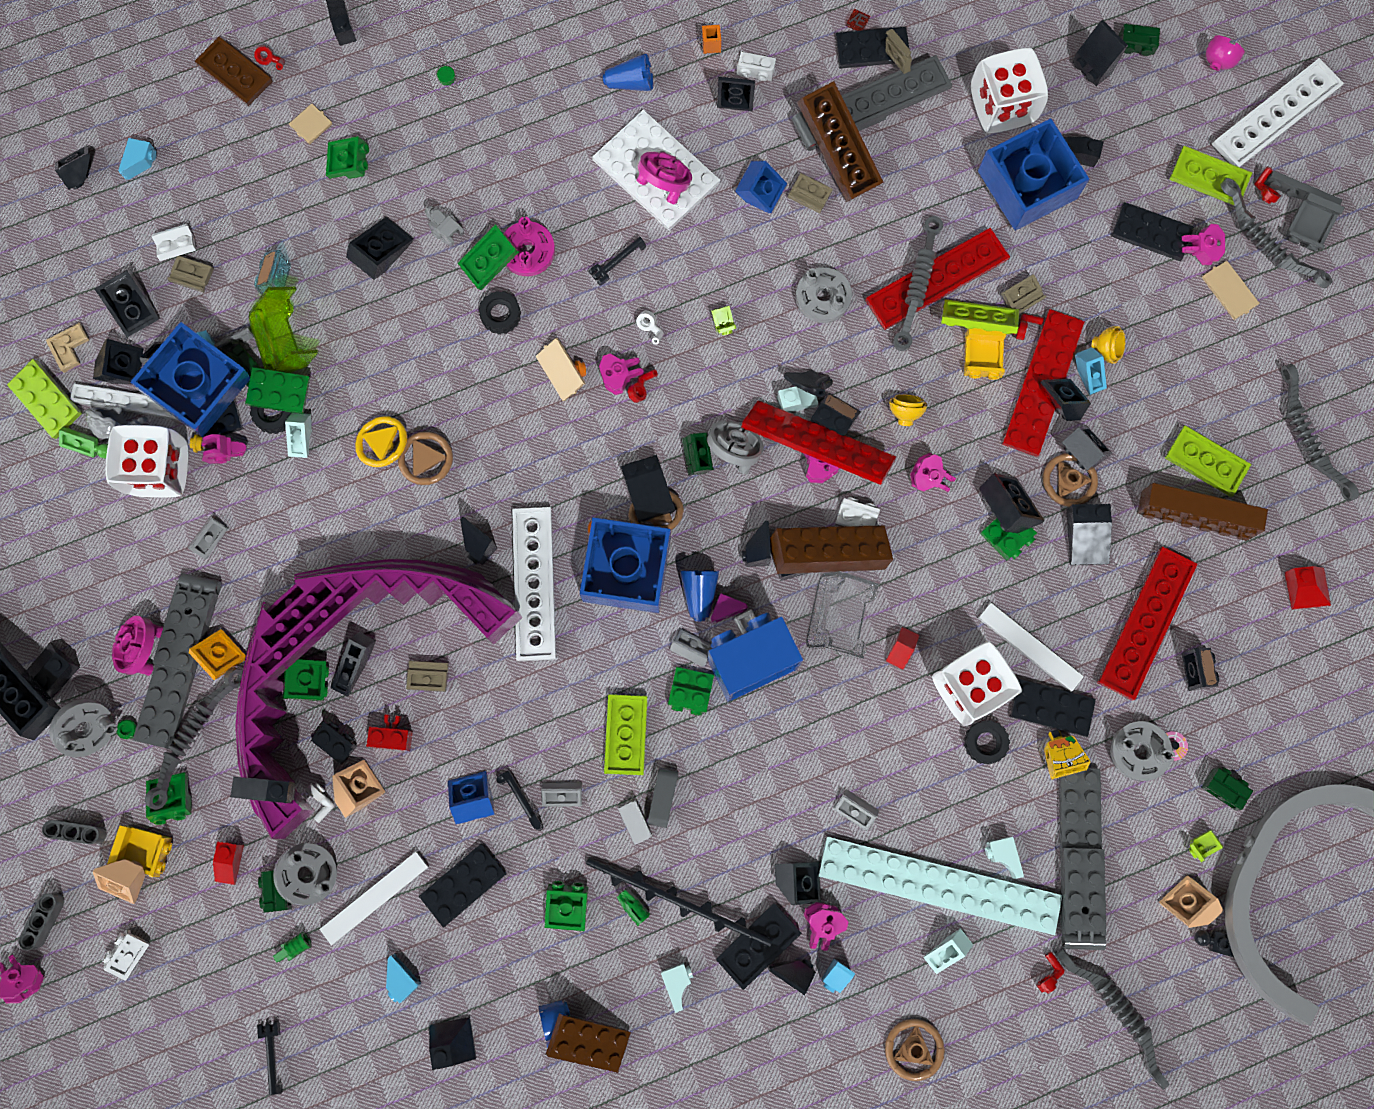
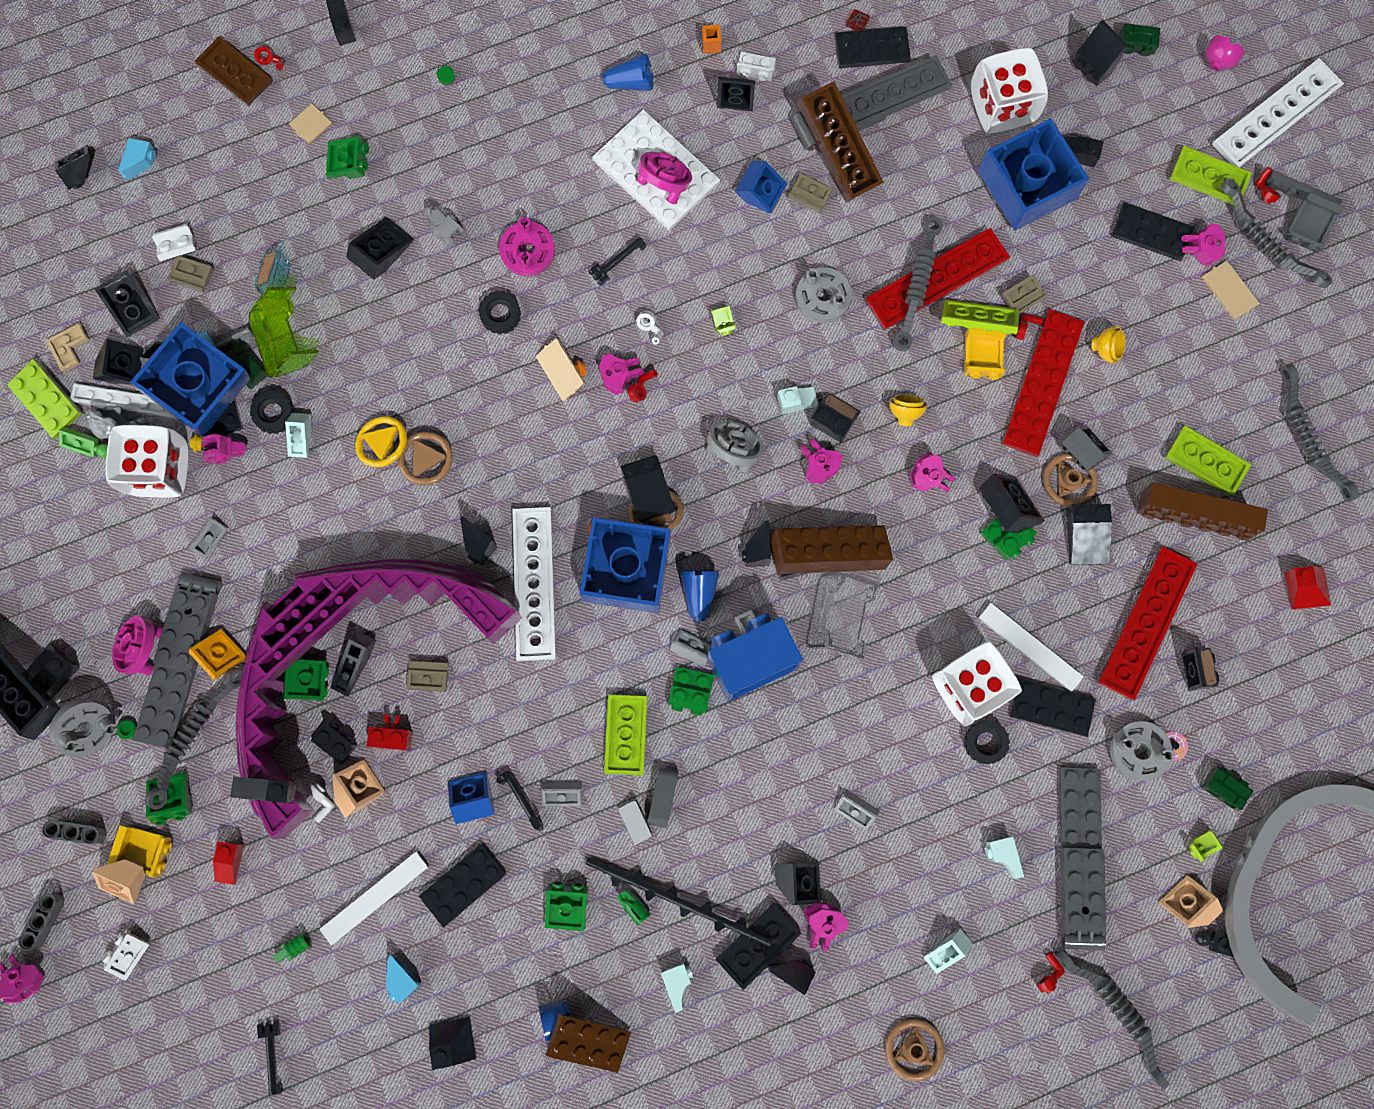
(271, 900): dark green brick -> none
(277, 390): green plate -> none
(317, 887): light grey piece -> none
(488, 257): green plate -> none
(697, 454): dark green brick -> none
(726, 608): magenta slope -> none
(809, 382): black arm -> none
(819, 442): red plate -> none
(837, 976): medium azure slope -> none
(857, 514): white bracket -> none
(898, 51): dark tan plate -> none
(902, 648): red slope -> none
(940, 885): light aqua plate -> none
(1064, 755): yellow torso -> none
(1067, 398): black slope -> none
(1091, 370): medium azure slope -> none

